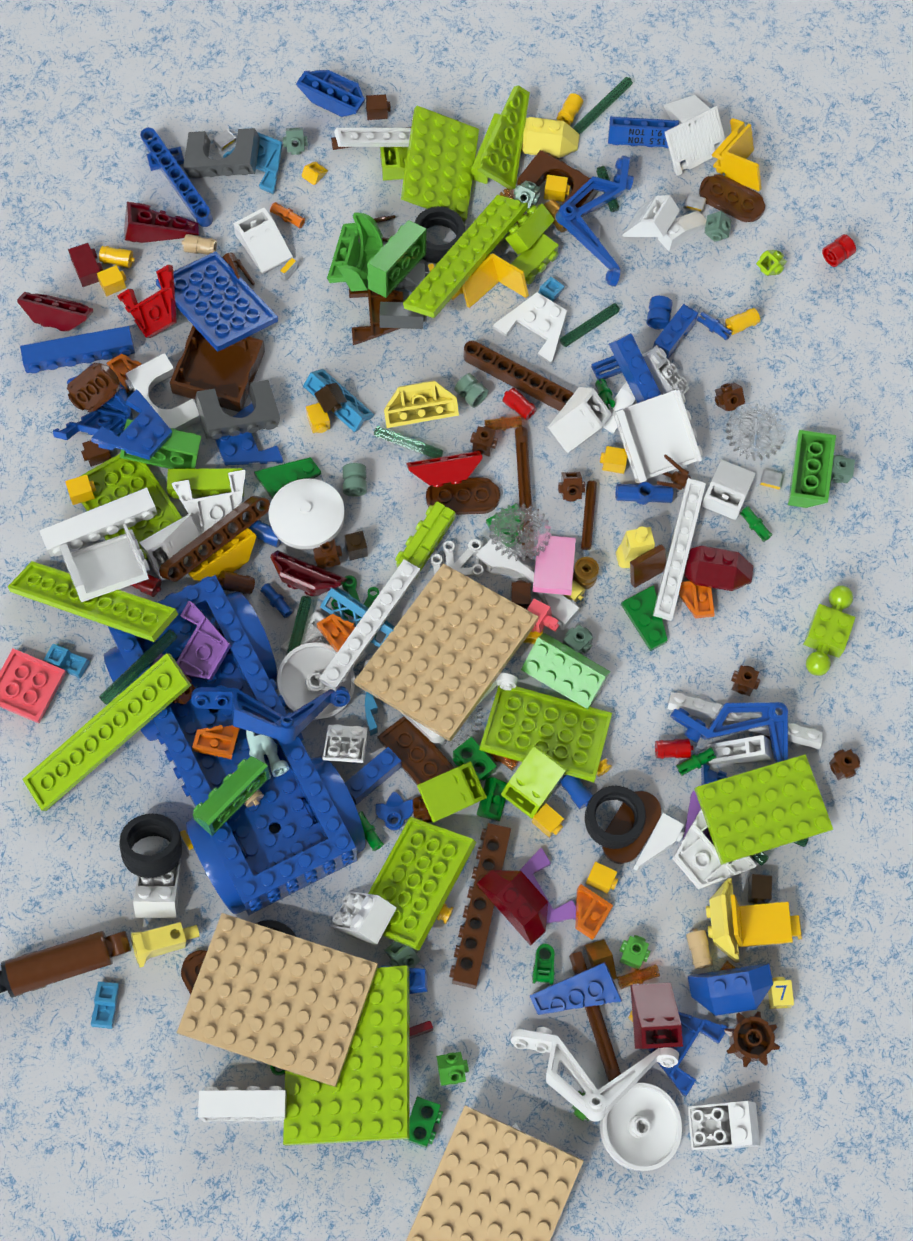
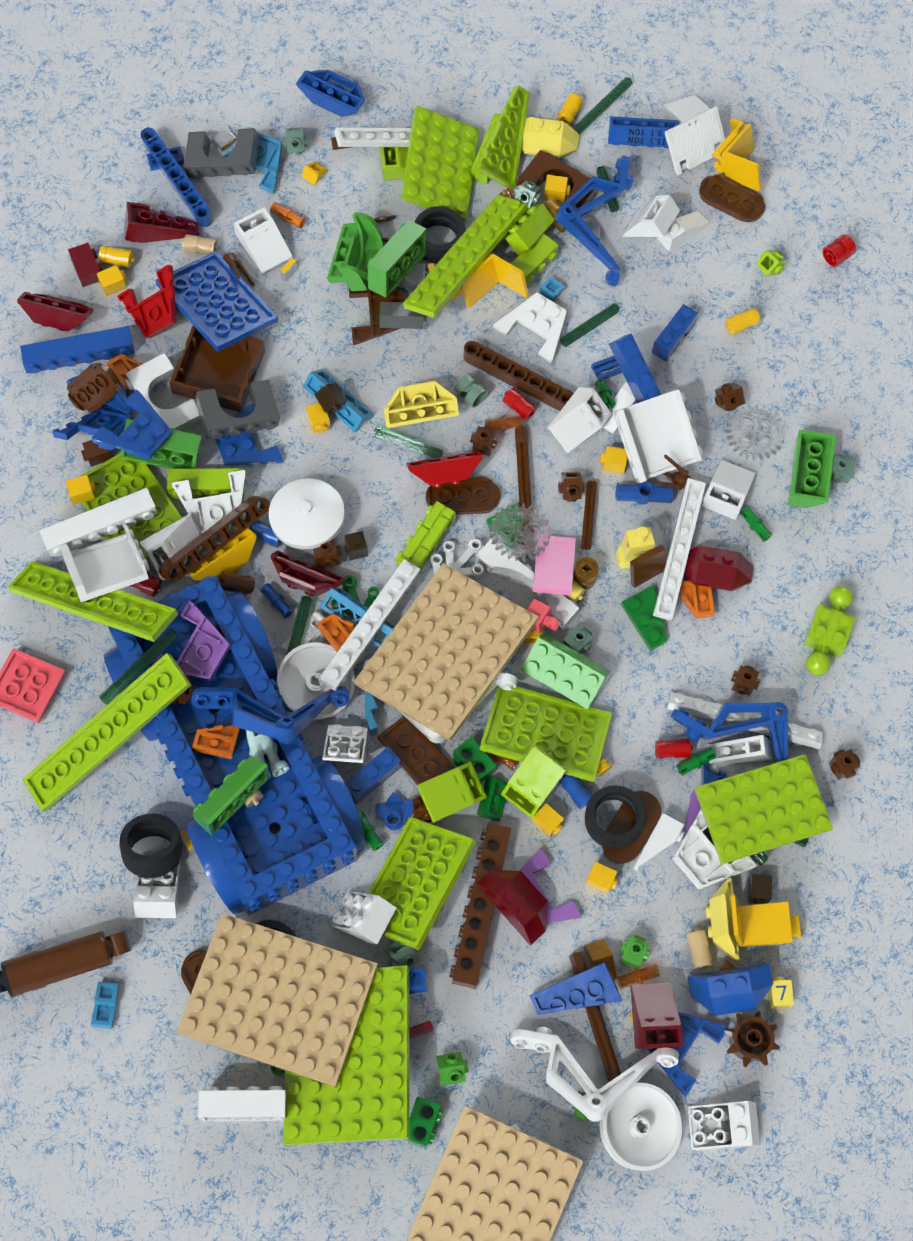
(64, 659): dark azure slope -> none
(161, 941): light yellow piece -> none
(278, 476): green wing -> none
(354, 479): sand green wheel -> none
(377, 107): reddish brown brick -> none
(445, 913): yellow bush -> none
(521, 593): reddish brown brick -> none
(543, 966): green piece -> none
(590, 911): orange wing -> none
(659, 313): blue wheel -> none
(664, 372): white slope -> none
(694, 203): flat silver piece -> none
(714, 325): blue pin -> none
(718, 226): sand green brick -> none
(771, 479): flat silver piece -> none

